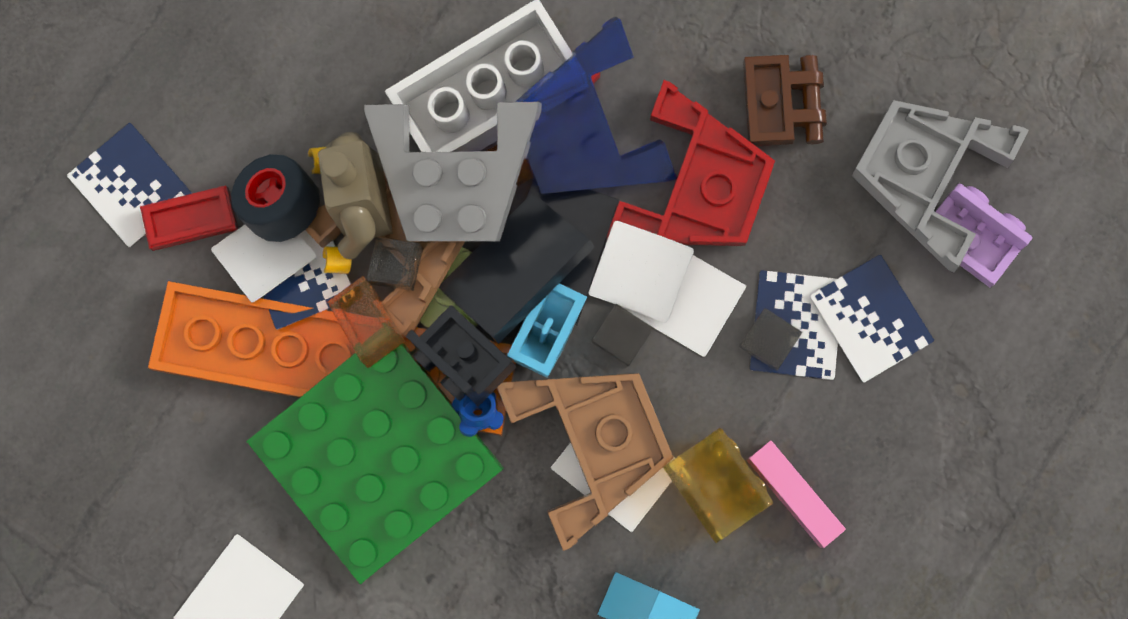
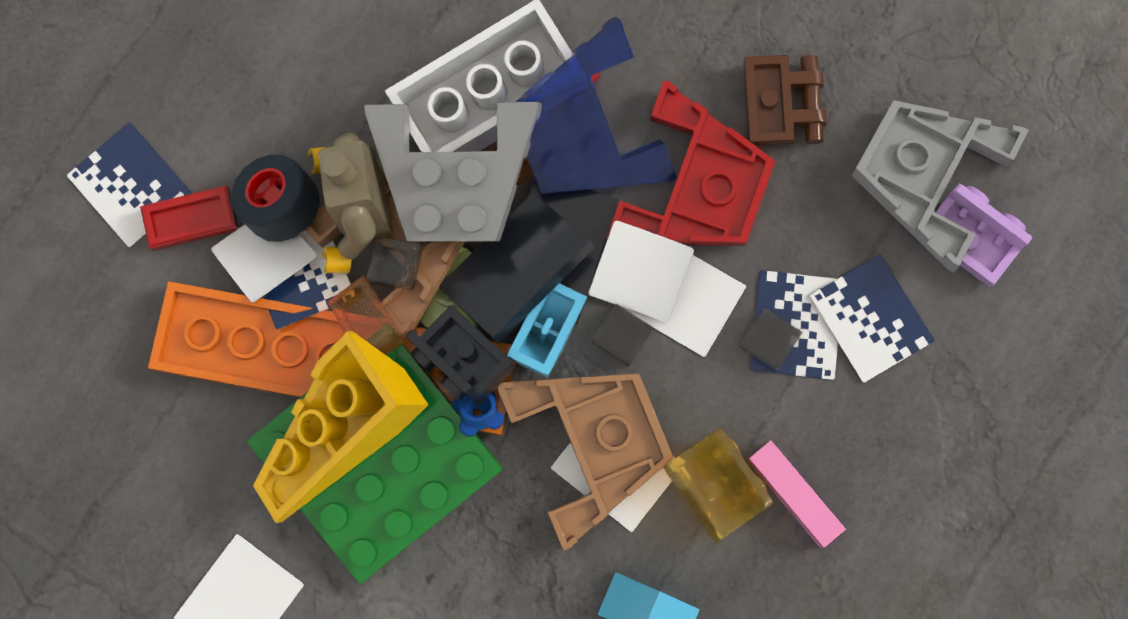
(346, 416): none -> yellow wedge

